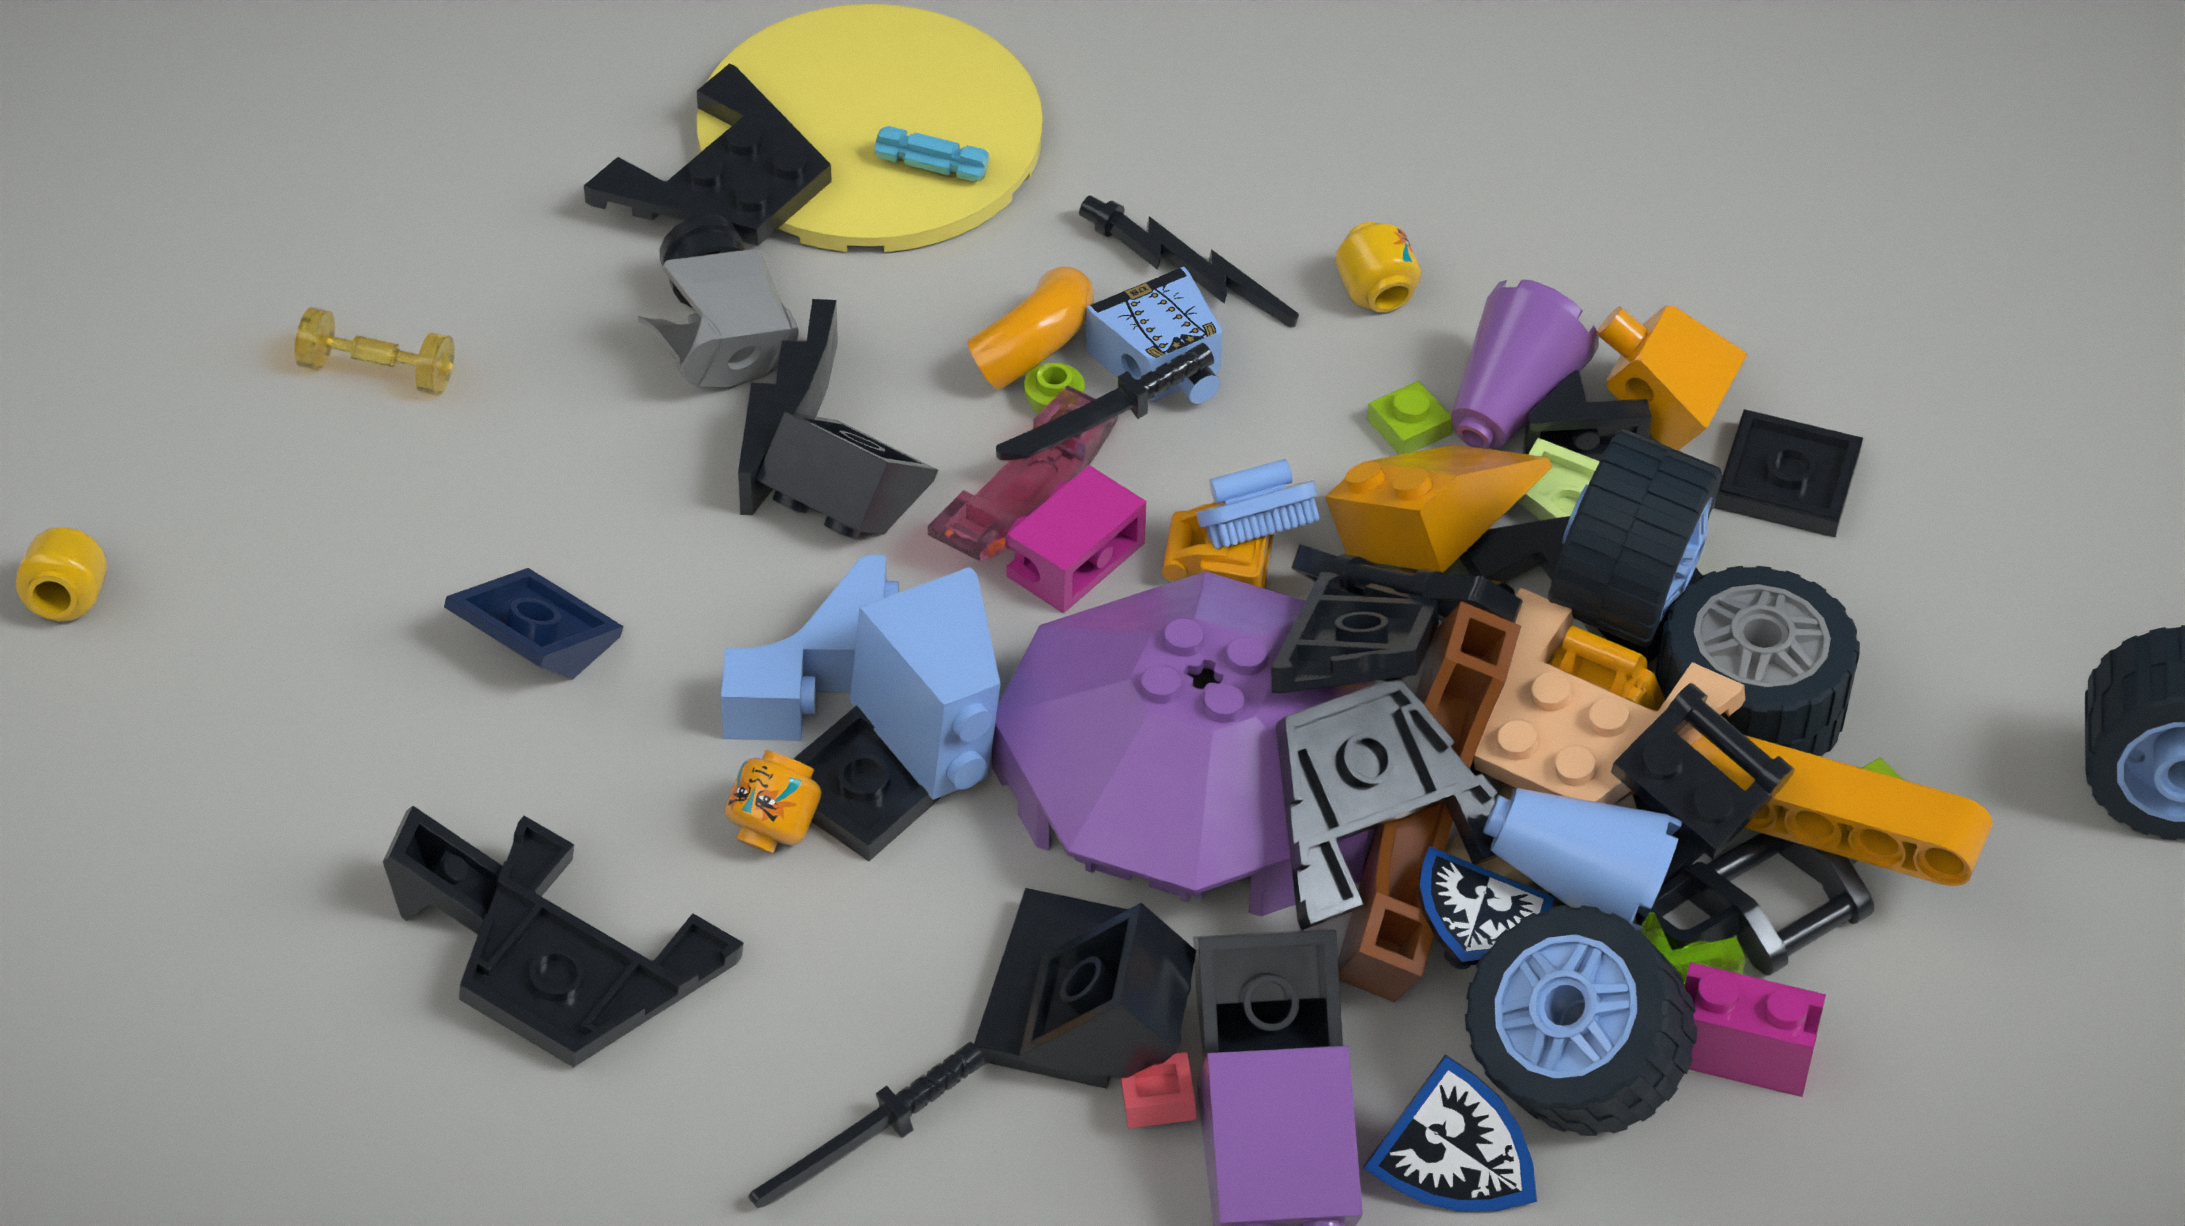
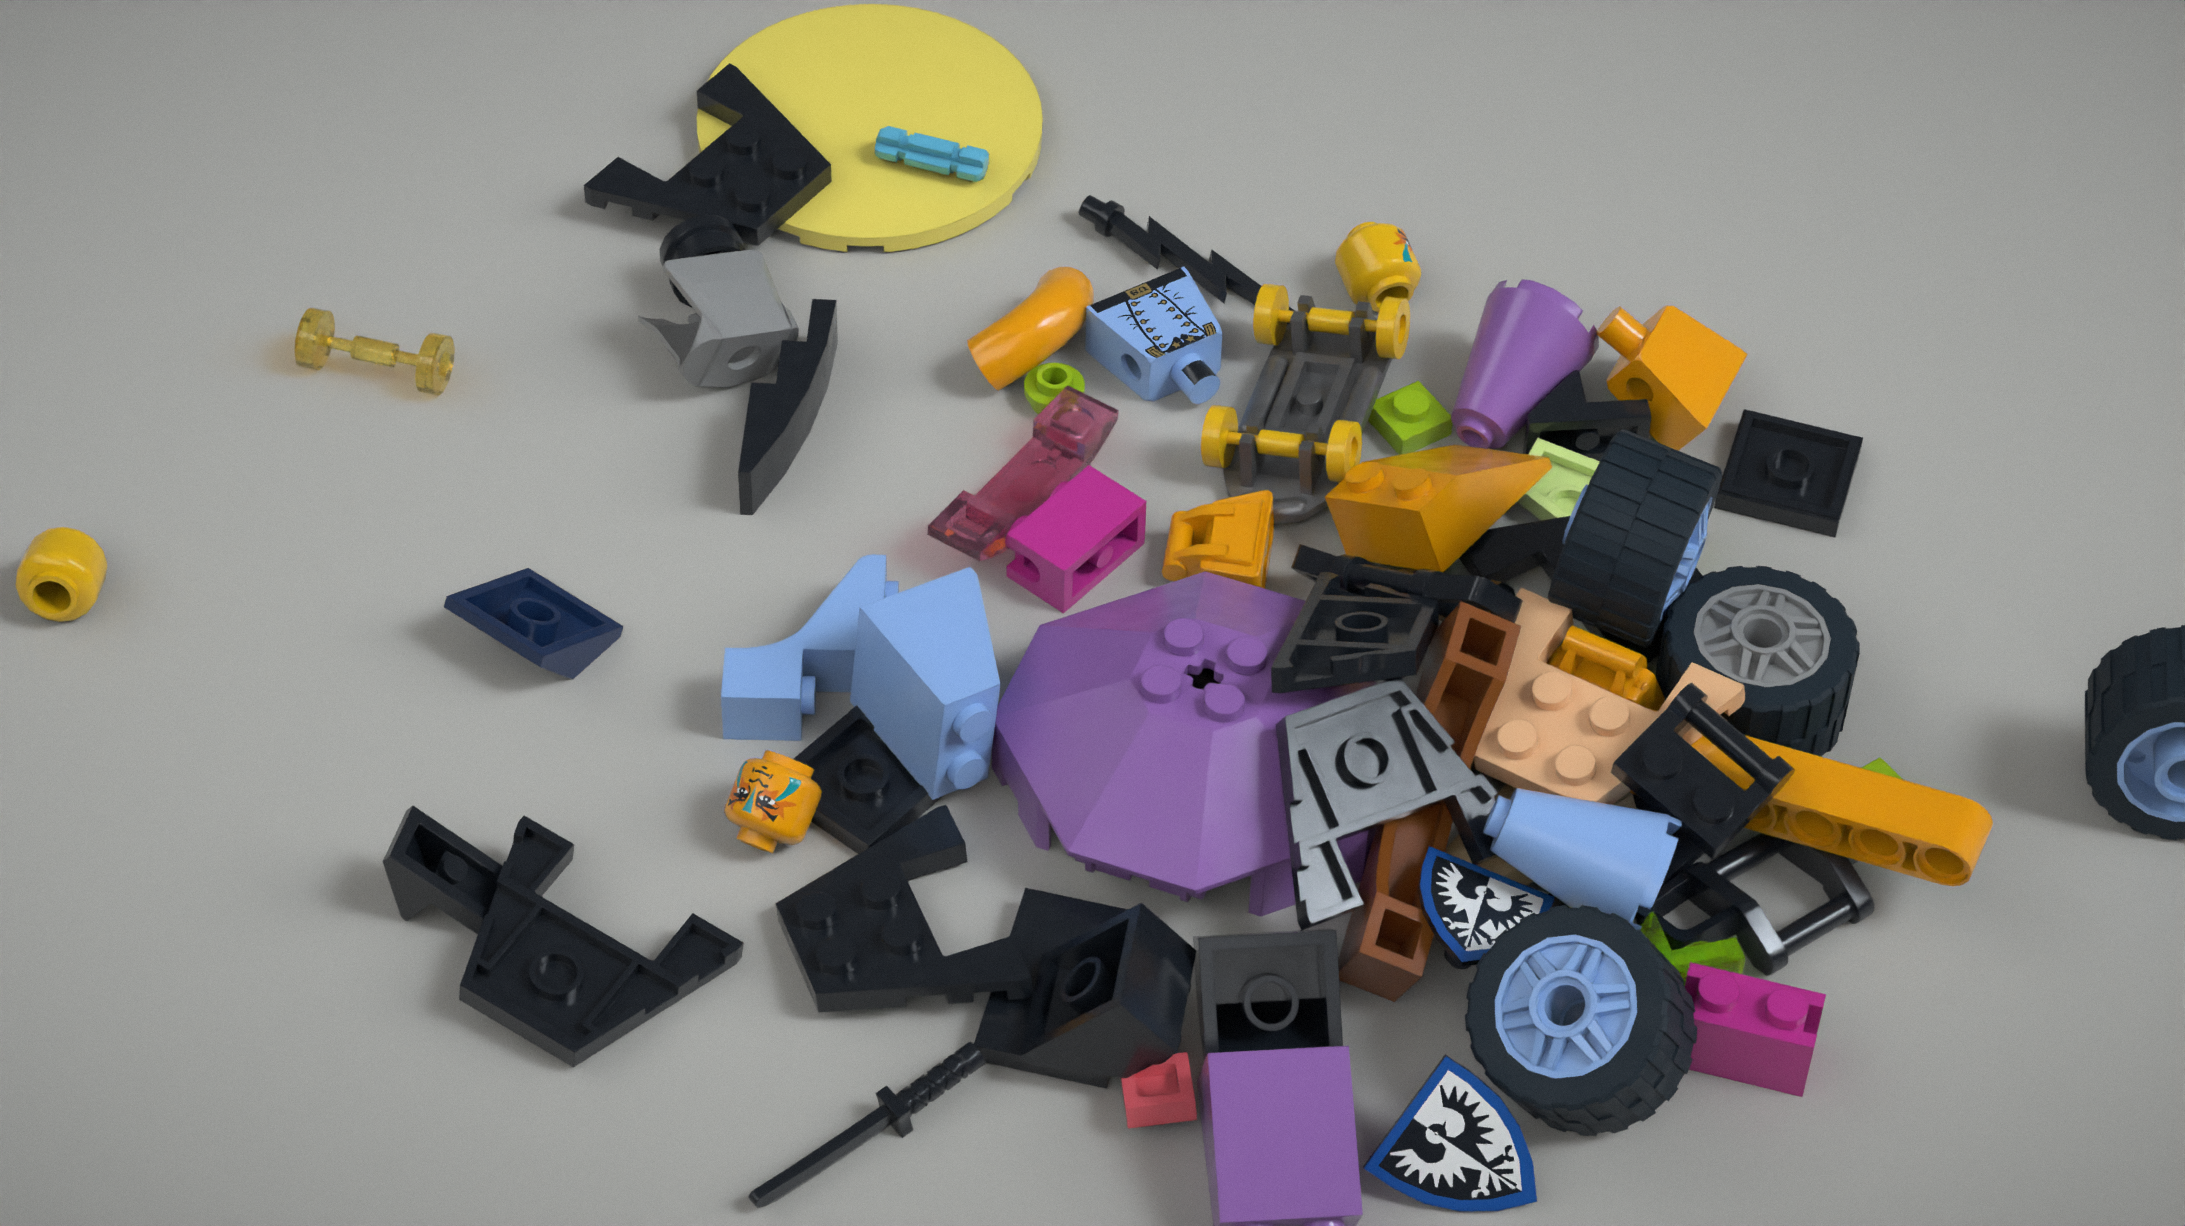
(842, 474): black slope -> none
(868, 941): none -> black wing
(1130, 395): black sword -> none
(1257, 504): light blue piece -> none
(1308, 401): none -> flat silver piece

